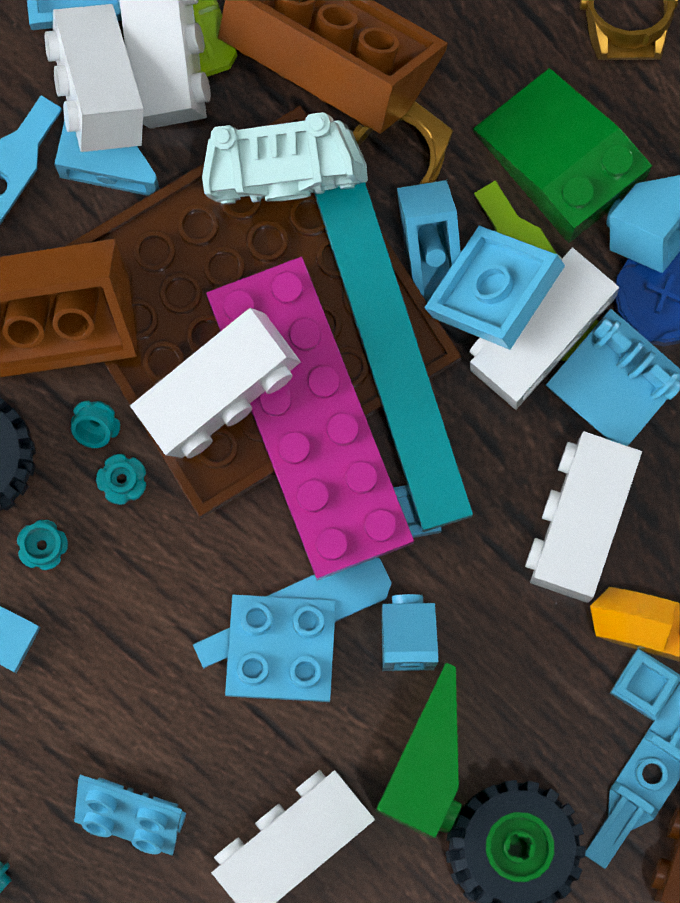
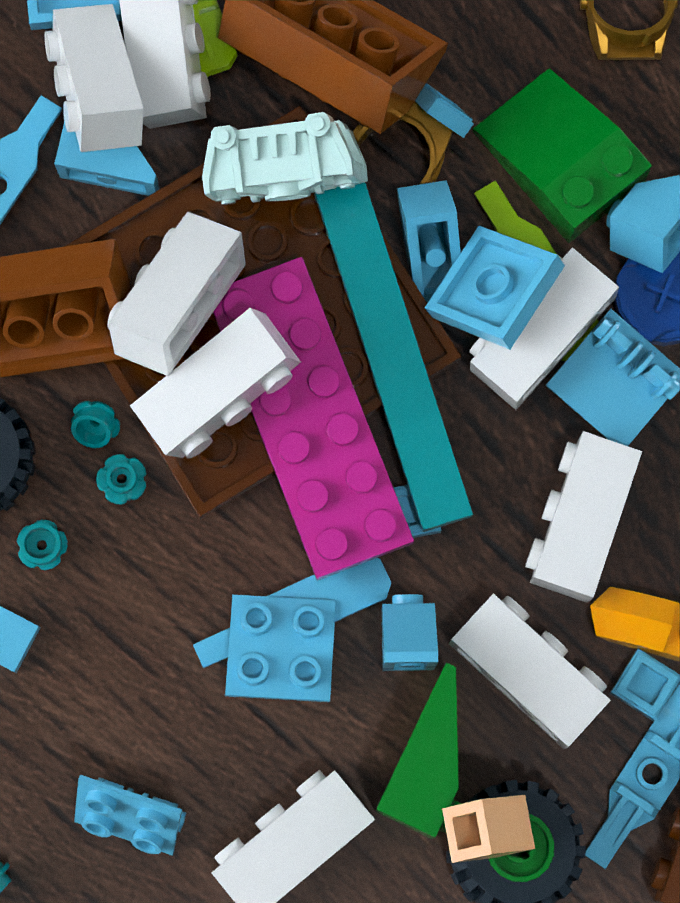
(176, 293): none -> white brick
(444, 110): none -> medium azure tile
(488, 828): none -> light nougat brick
(531, 669): none -> white brick

